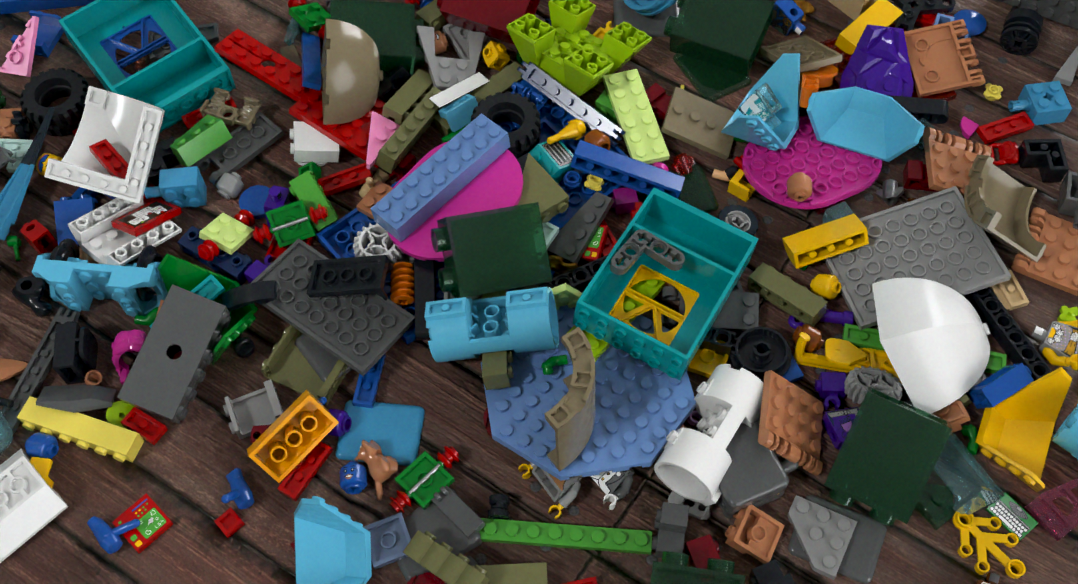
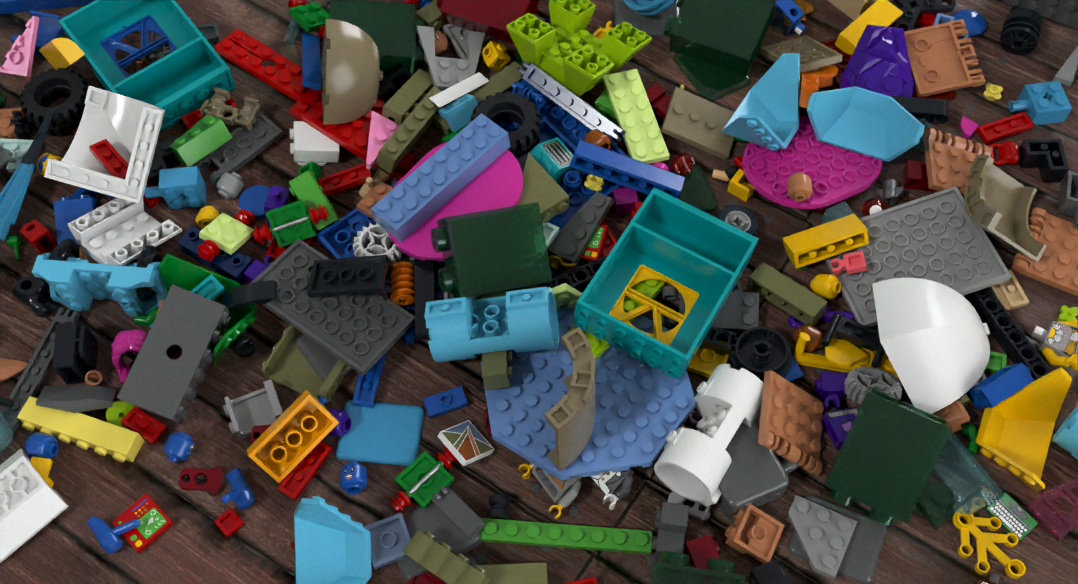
(61, 52): none -> yellow brick
(146, 217): tile -> none
(178, 447): none -> blue head
(206, 216): none -> yellow cone
(213, 484): none -> dark red piece
(379, 466): nougat animal -> none
(445, 402): none -> blue plate
(465, 443): none -> tile
(552, 362): green arm -> none
(574, 130): yellow piece -> none
(642, 247): dark grey beam -> none
(762, 103): clear light blue torso -> none
(852, 262): none -> coral plate
(856, 334): none -> black plate
(872, 206): none -> clear red piece

